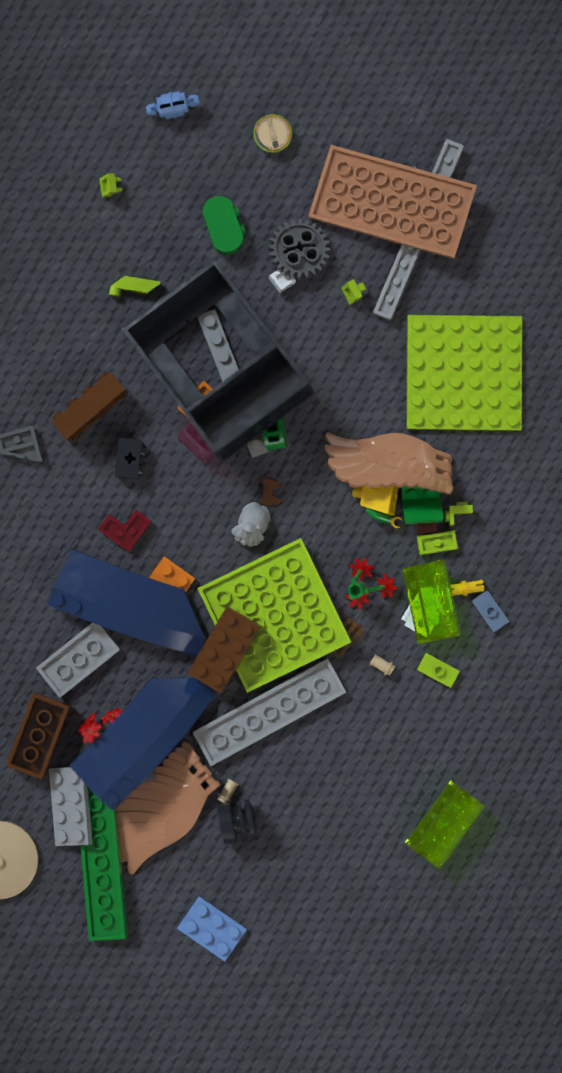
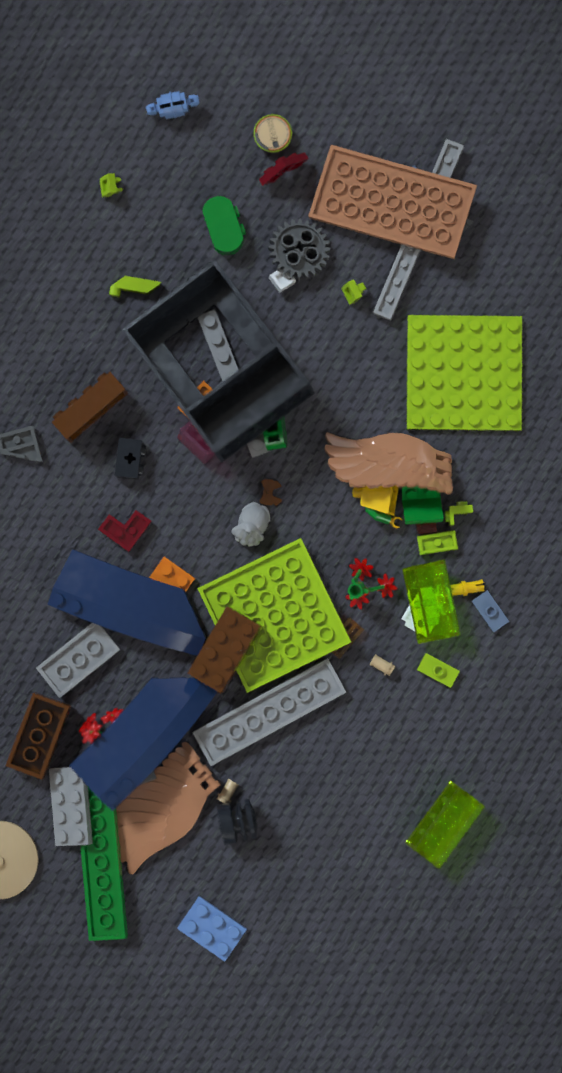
(282, 165): none -> dark red plate

